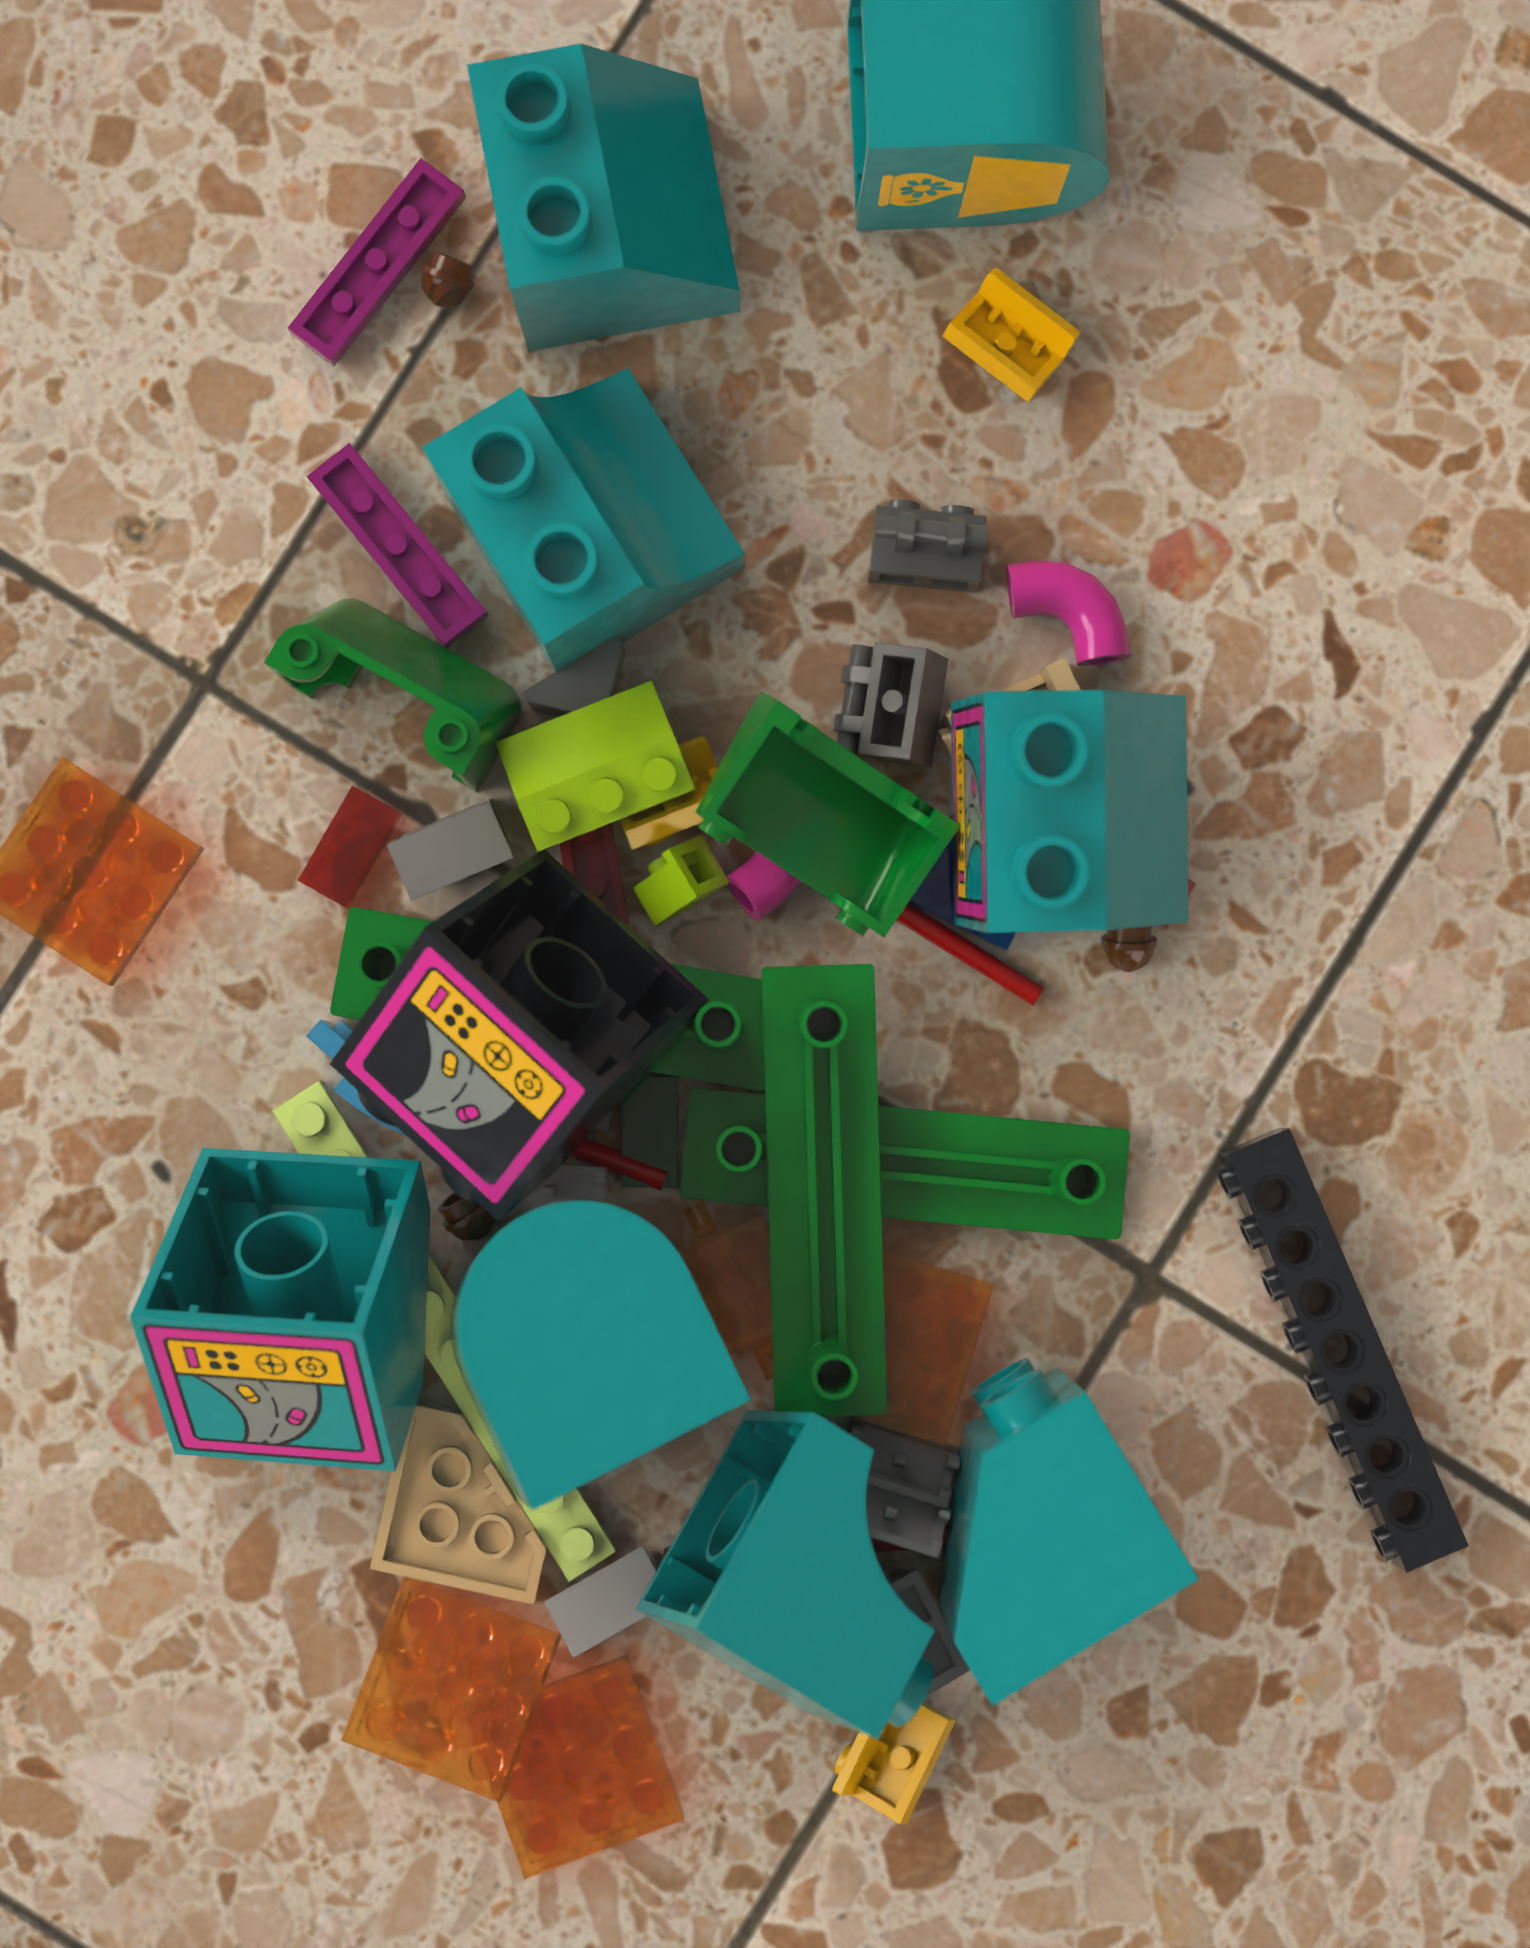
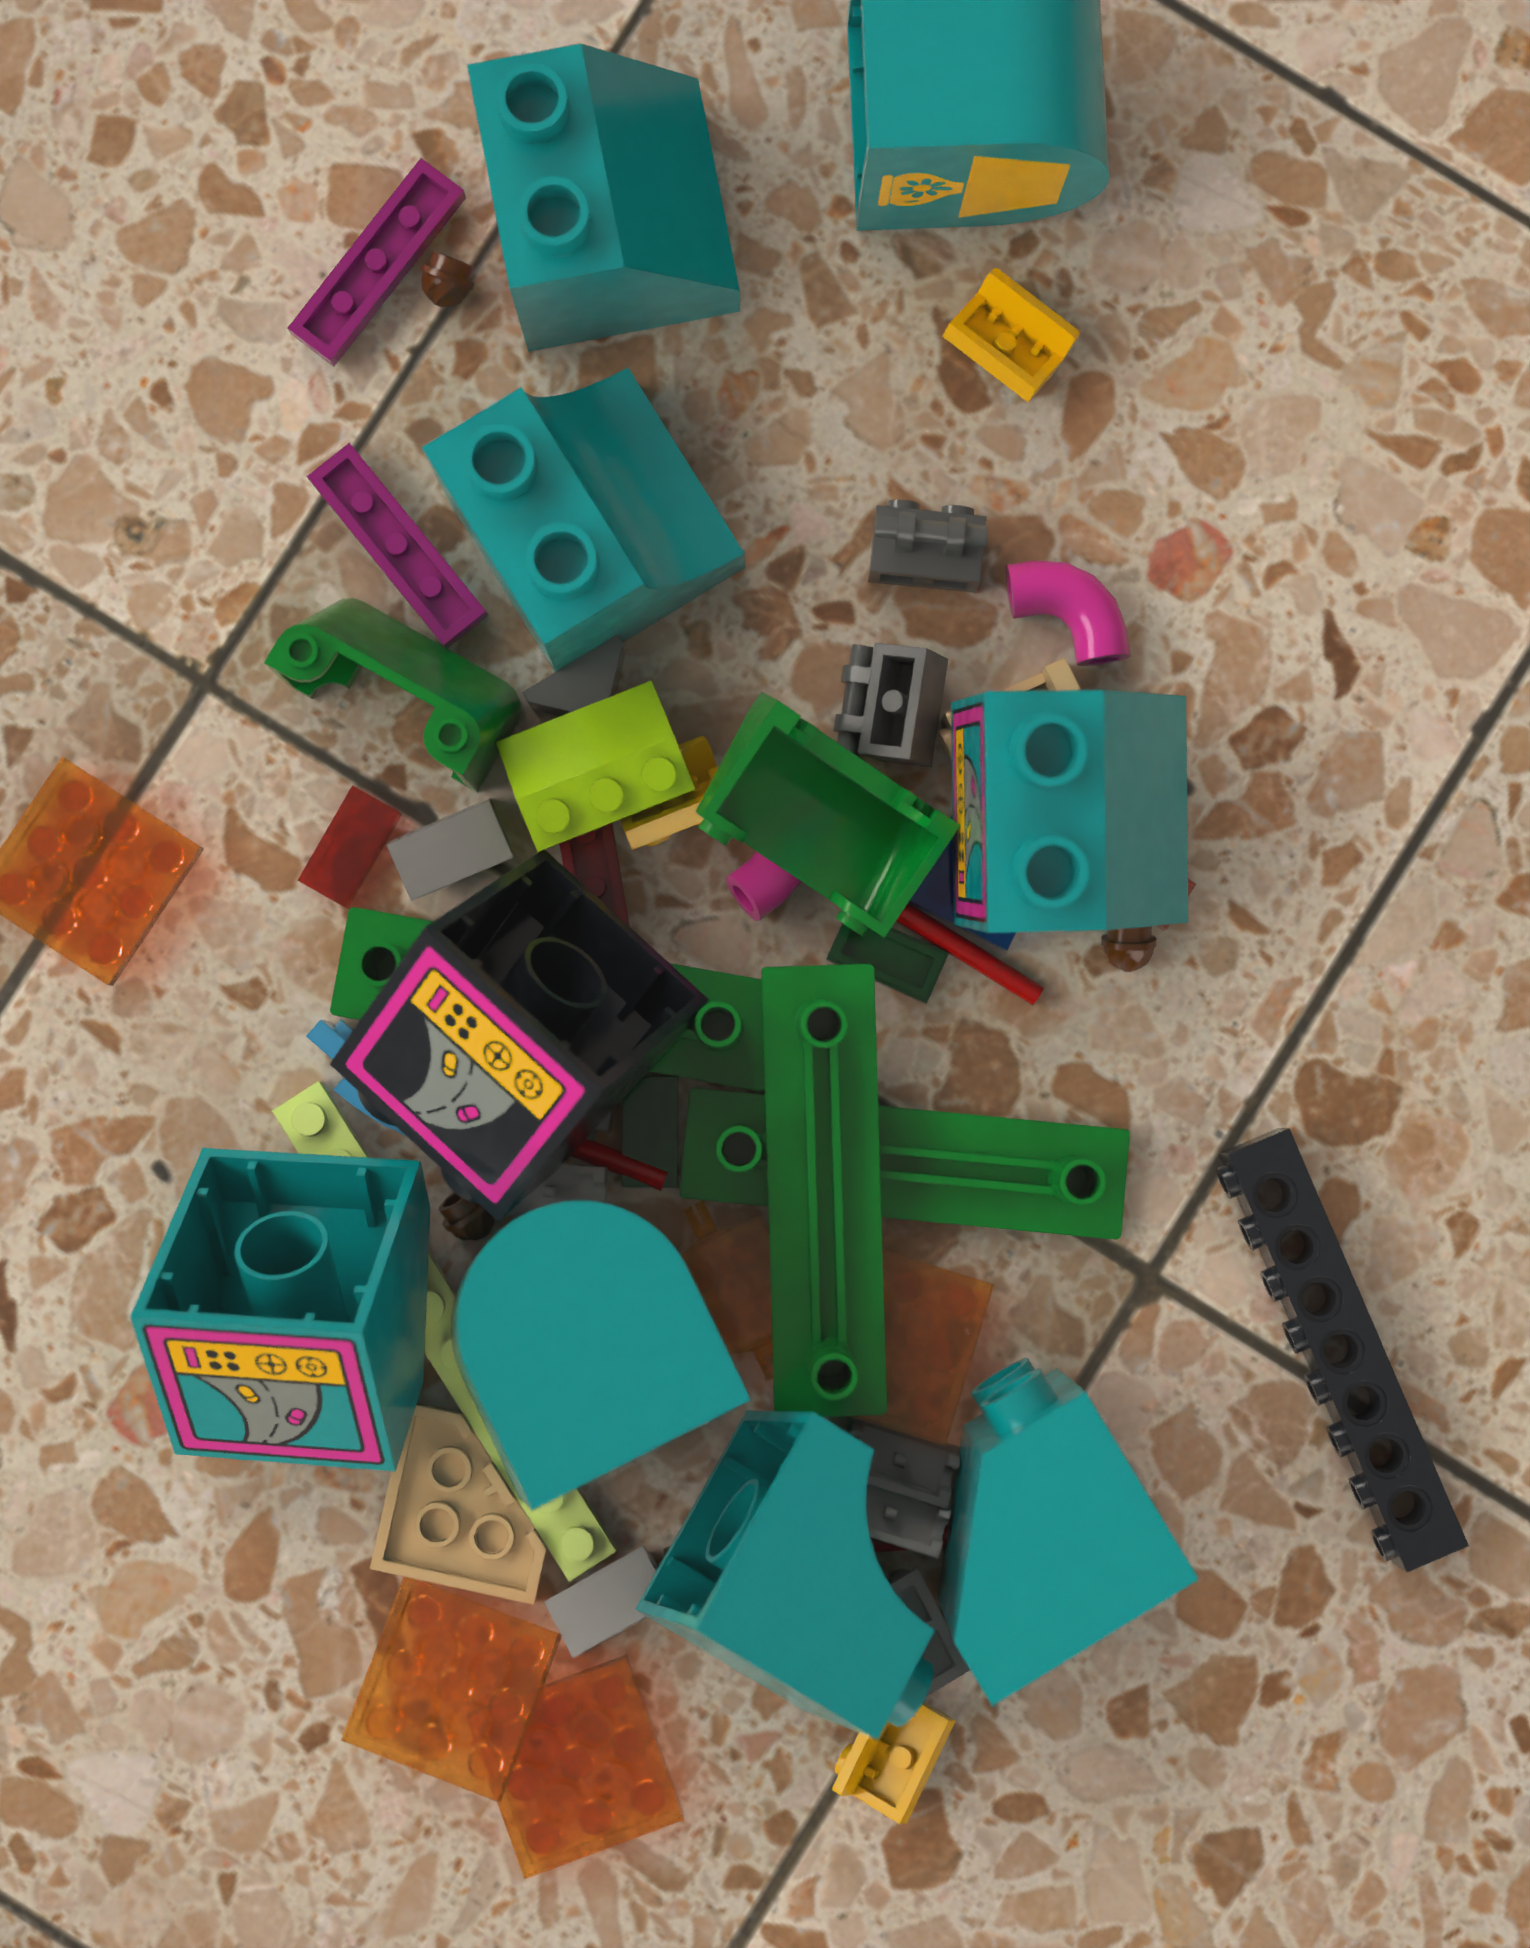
(680, 880): lime brick -> none
(897, 959): none -> dark green tile

